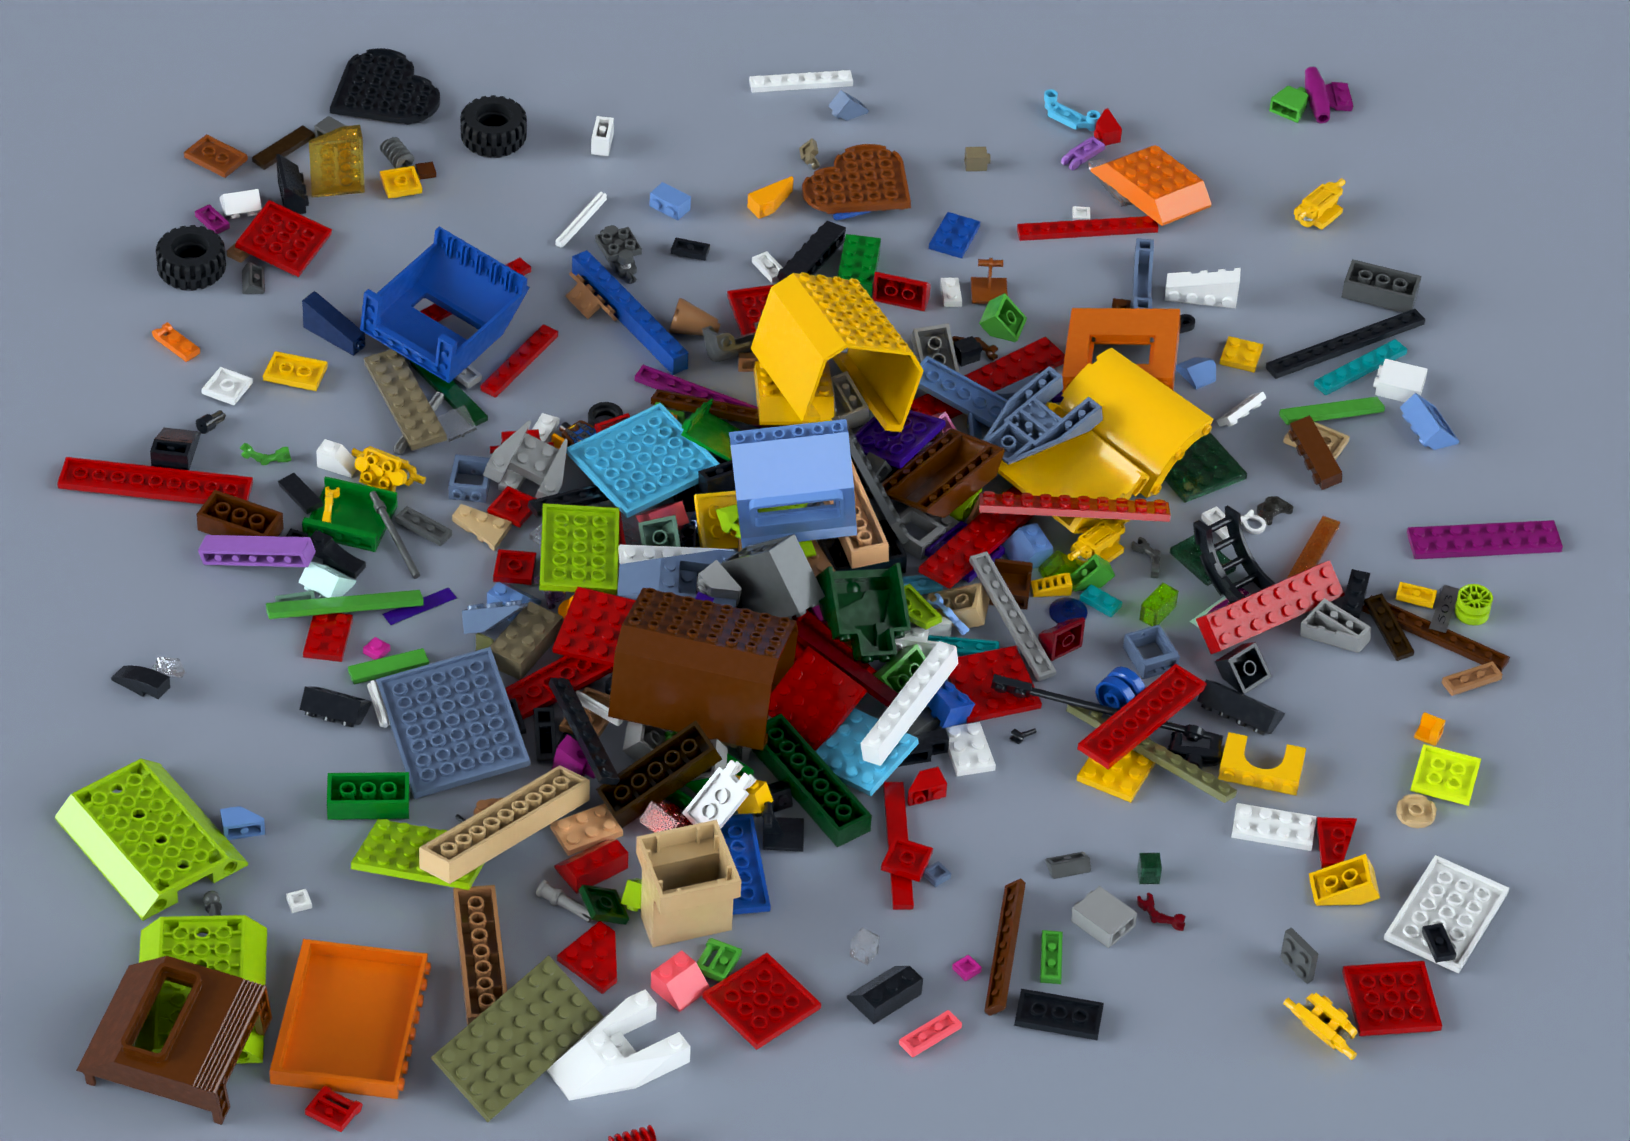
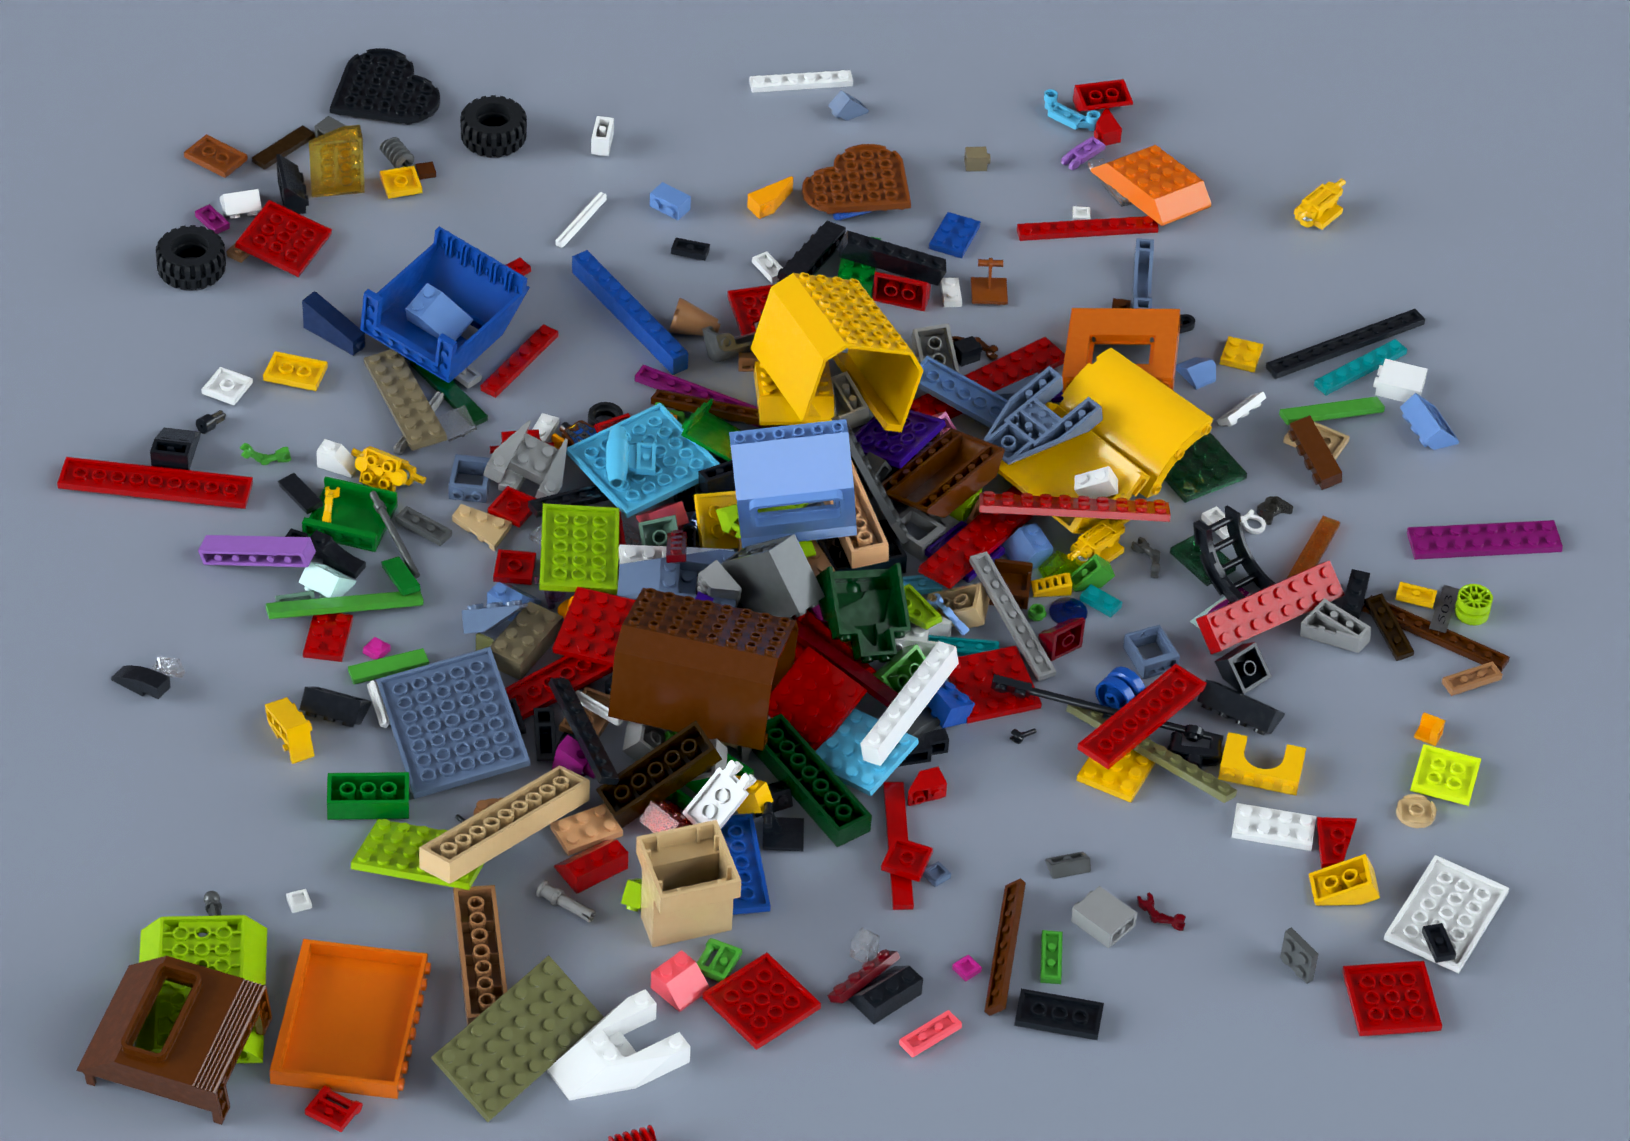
(127, 847): lime slope -> none
(176, 342): orange plate -> none
(237, 517): reddish brown brick -> none
(241, 823): medium blue slope -> none
(253, 279): dark grey slope -> none
(292, 728): none -> yellow wedge
(401, 576): none -> green tile
(429, 602): dark purple sticker -> none
(437, 314): none -> medium blue slope
(584, 299): medium nougat bracket -> none
(593, 957): red plate -> none
(604, 904): dark green plate -> none
(619, 248): dark grey piece -> none
(622, 457): none -> medium azure plate
(676, 546): none -> dark red plate
(808, 152): dark tan plate -> none
(865, 975): none -> dark red plate
(892, 258): none -> black brick
(969, 749): white plate -> none
(973, 427): medium blue slope -> none
(1003, 319): bright green slope -> none
(1037, 612): none -> bright green plate
(1096, 483): none -> white brick
(1101, 95): none -> red slope
(1149, 868): clear green brick -> none
(1158, 605): clear neon green brick -> none
(1204, 288): white wedge -> none
(1290, 103): bright green torso -> none
(1321, 1009): yellow piece -> none
(1325, 96): magenta plate -> none
(1381, 286): dark grey brick -> none

